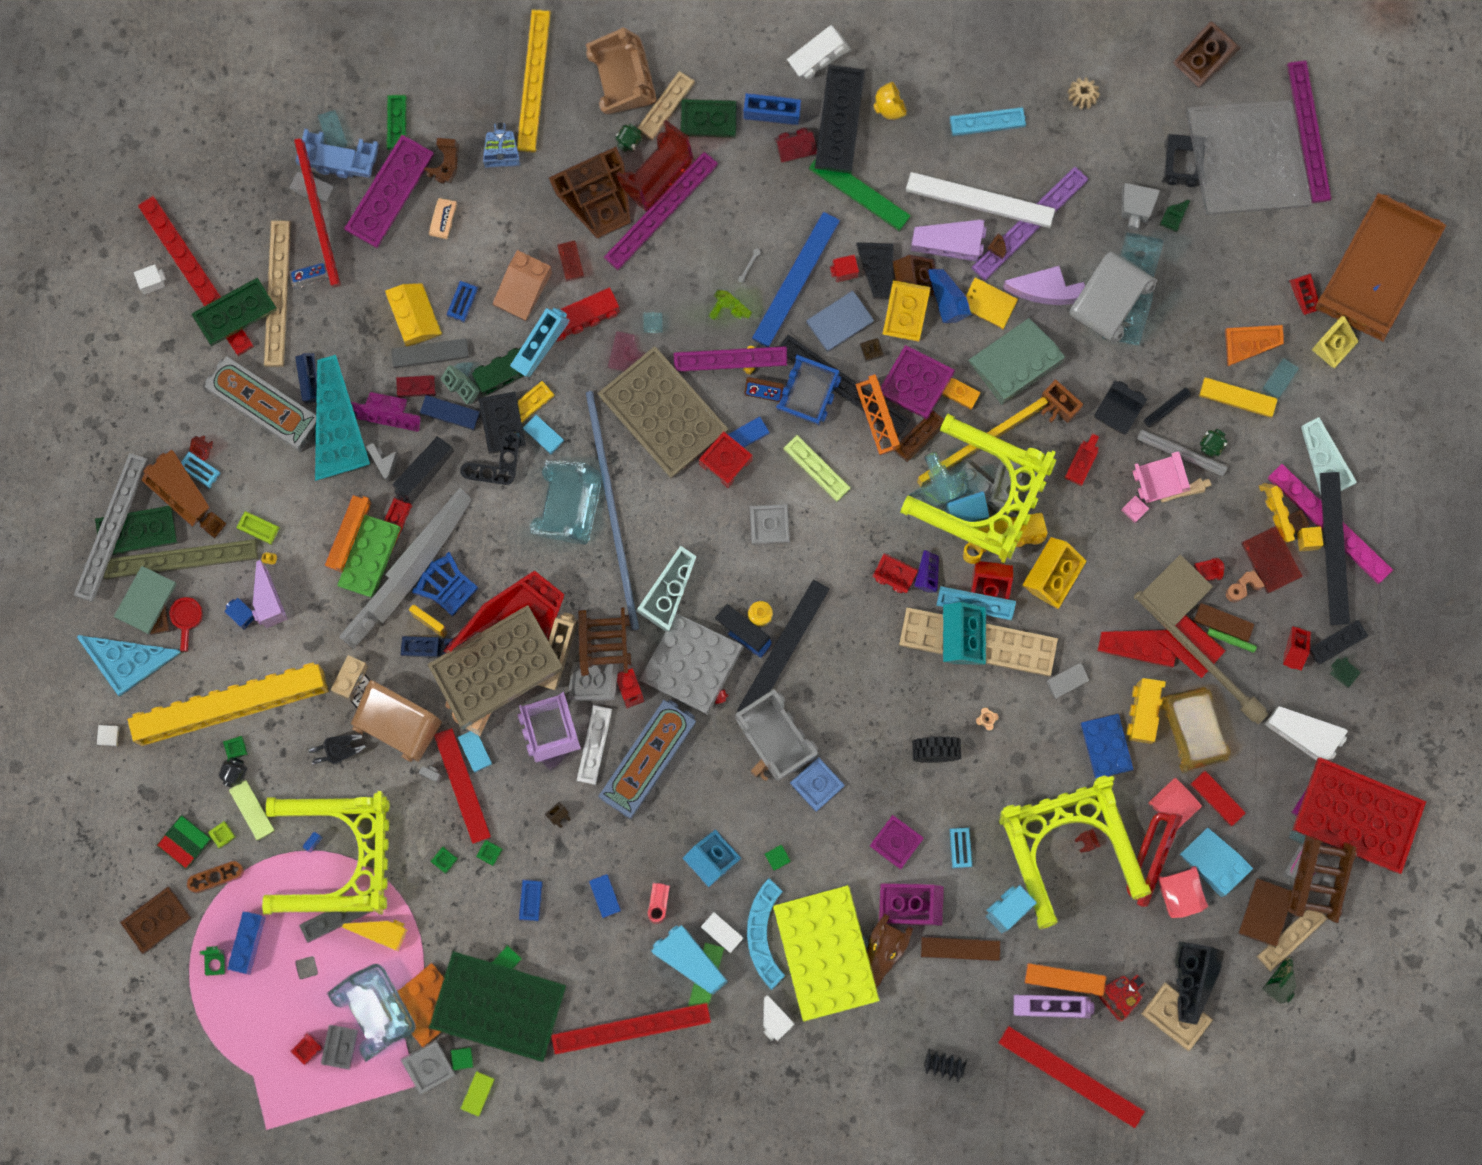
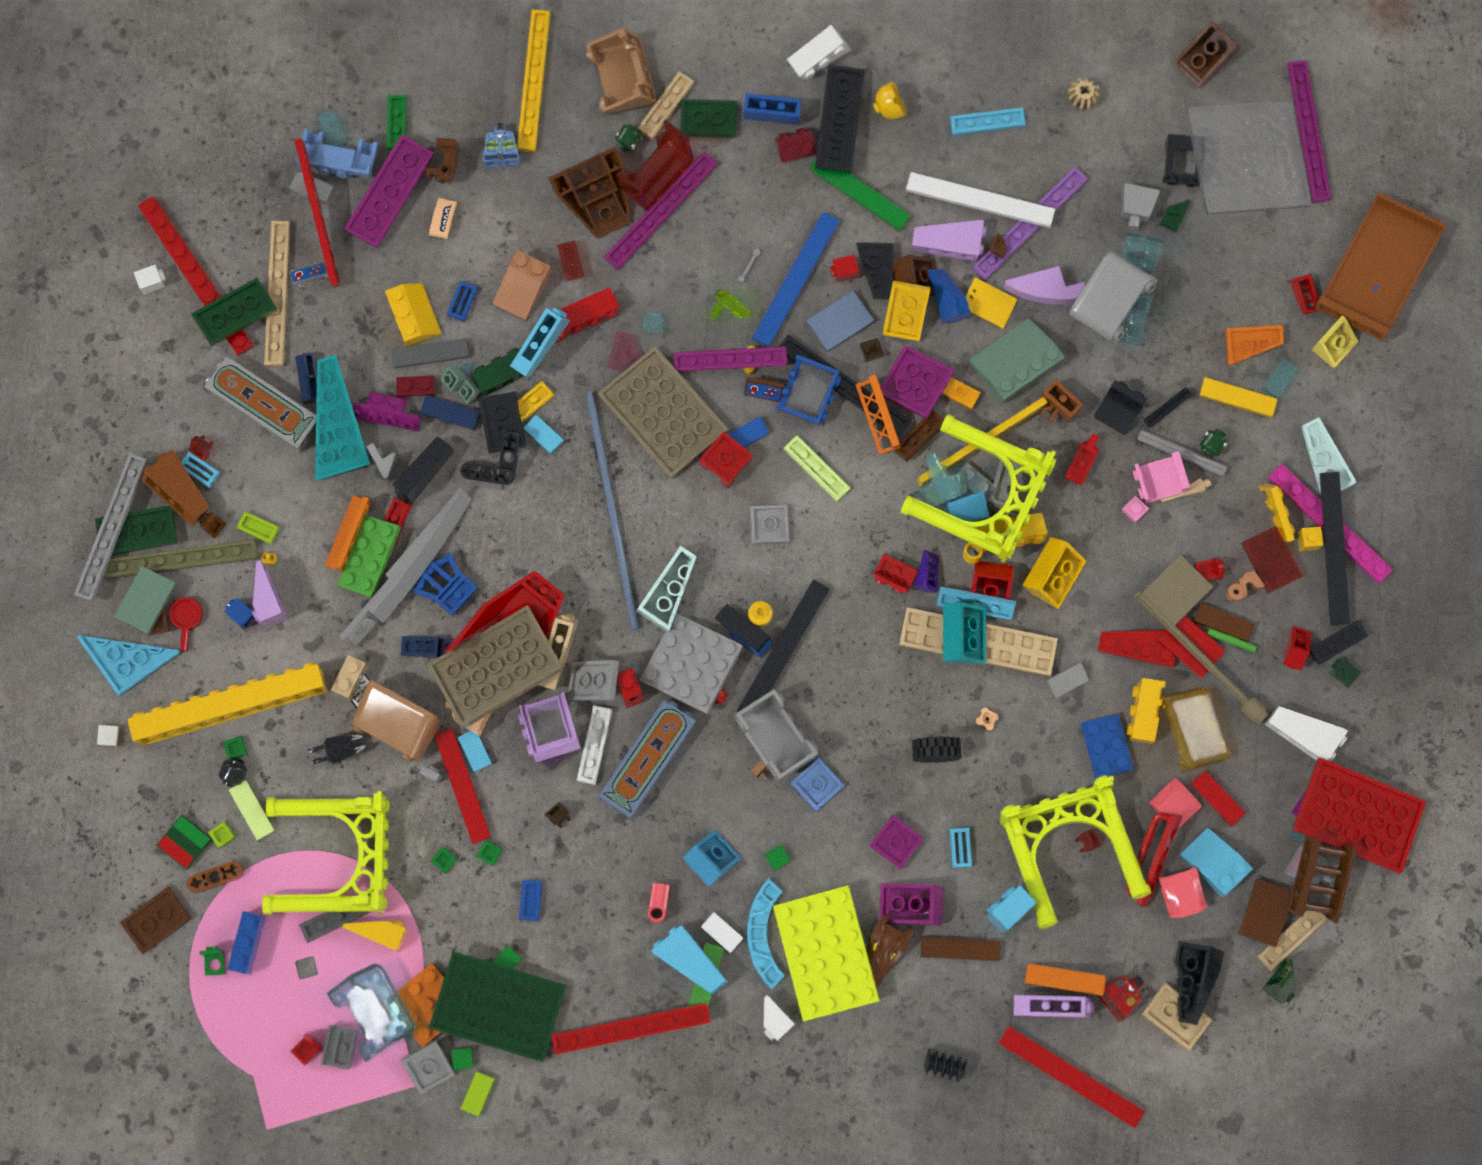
(312, 842): blue tile -> none
(428, 621): yellow tile -> none
(568, 502): clear light blue windscreen -> none
(587, 636): reddish brown fence -> none
(604, 896): blue tile -> none
(1298, 520): reddish brown tile -> none

